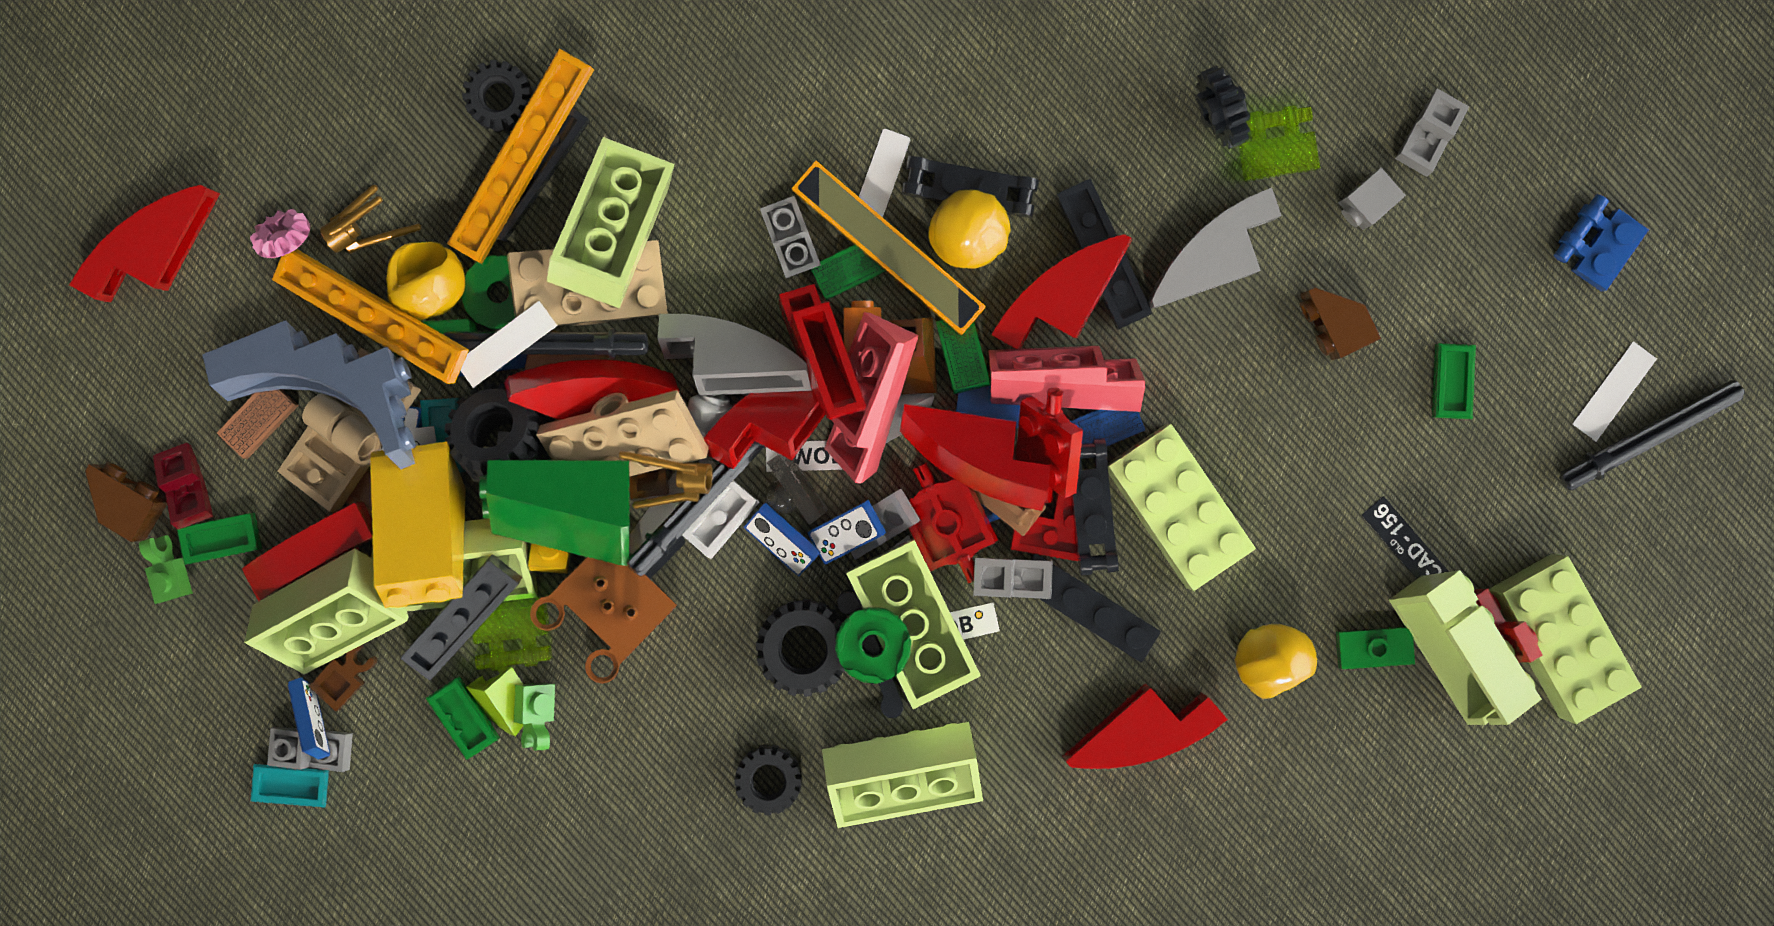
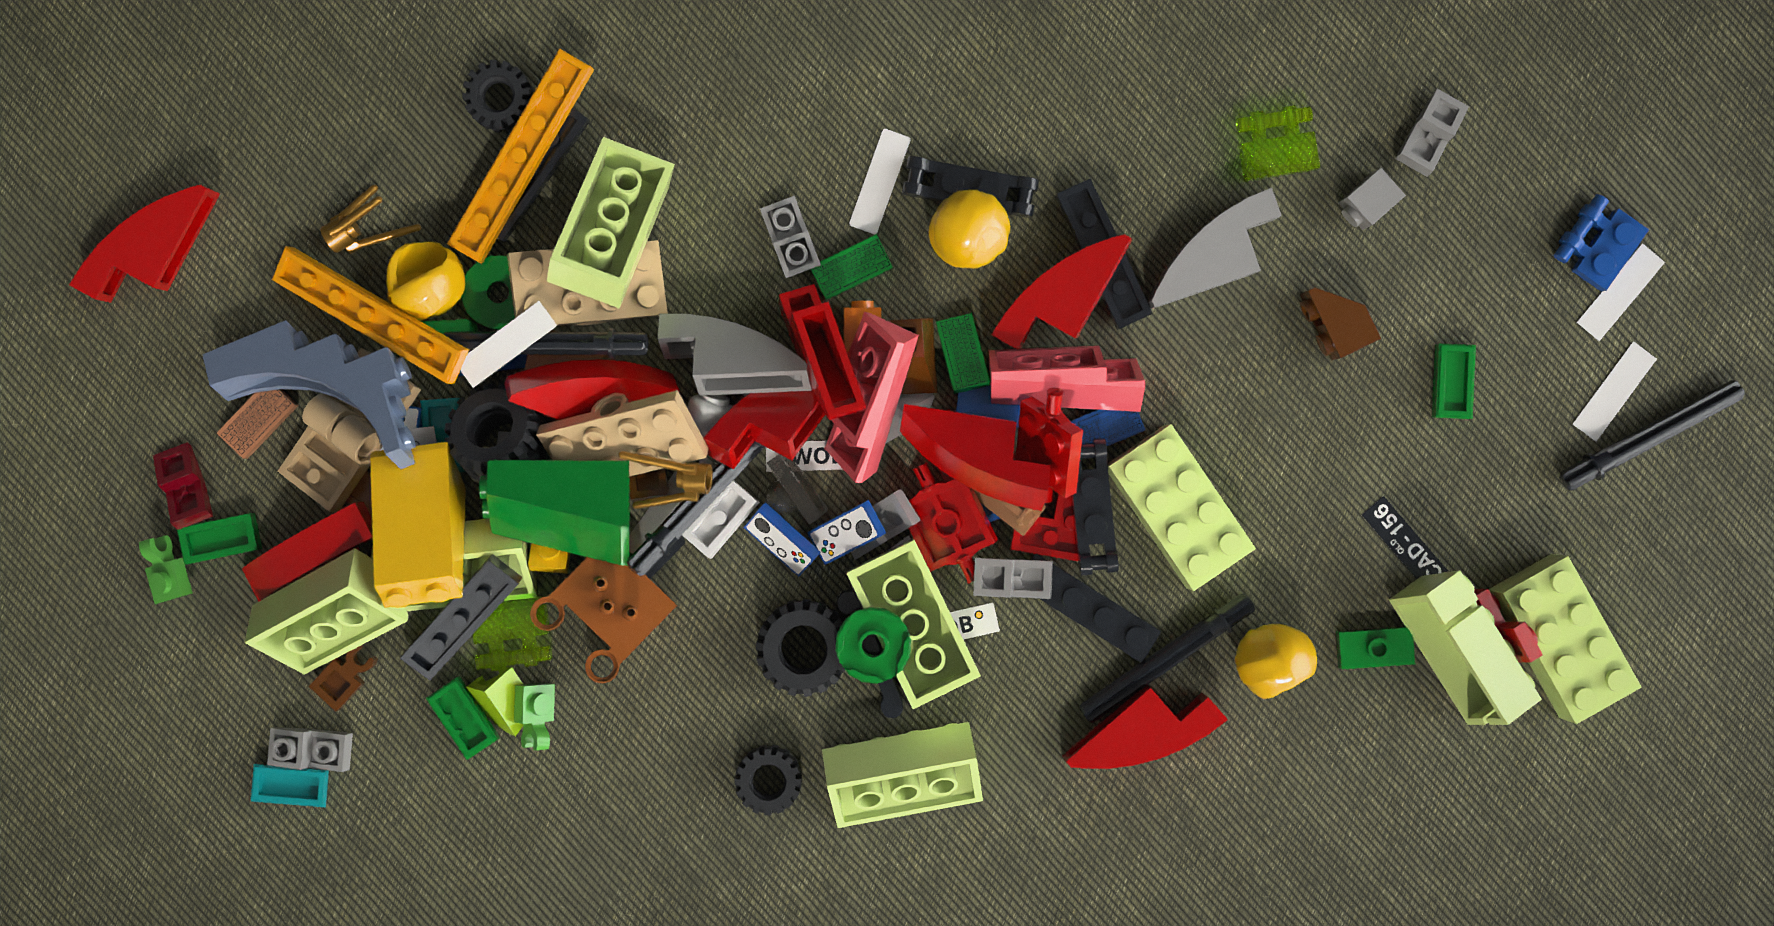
(123, 504): reddish brown slope -> none
(280, 234): bright pink gear -> none
(308, 719): blue tile -> none
(888, 248): olive tile -> none
(1167, 657): none -> black axle
(1222, 107): black gear -> none
(1621, 293): none -> white sticker

